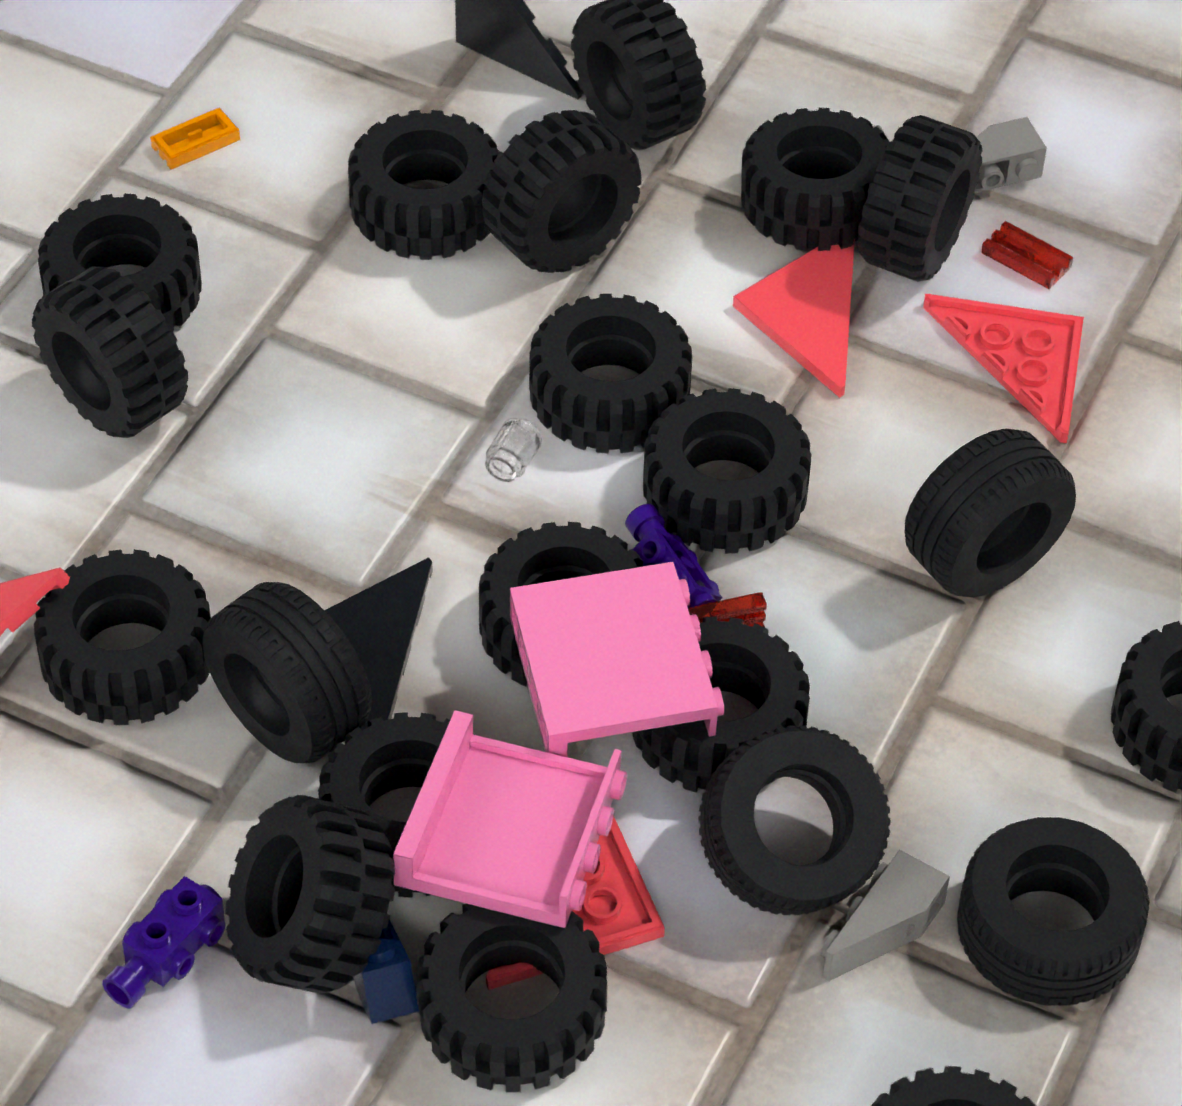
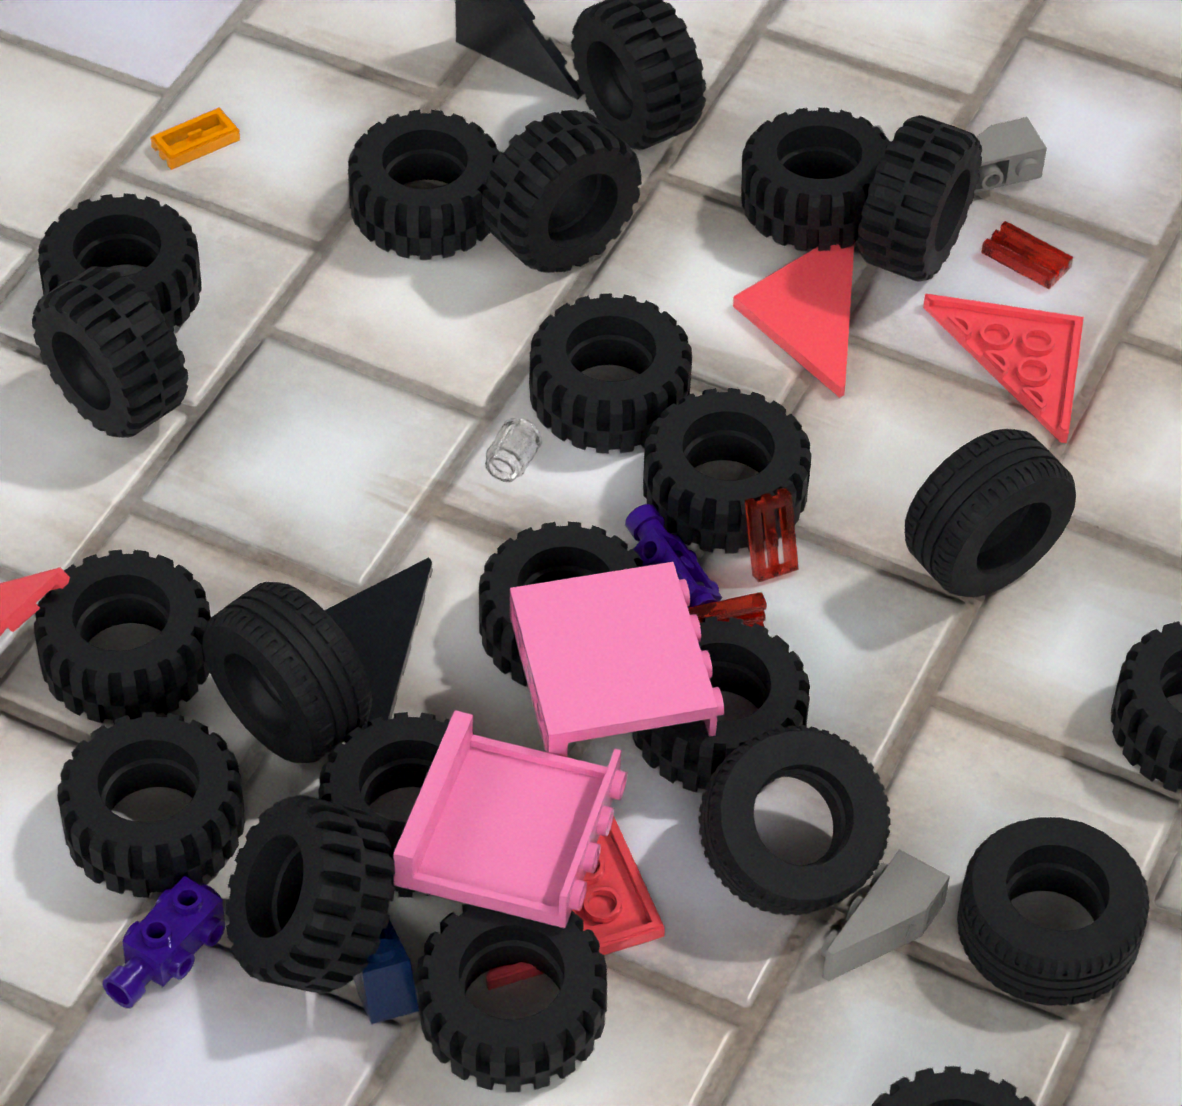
(143, 756): none -> black tyre
(755, 534): none -> clear red tile

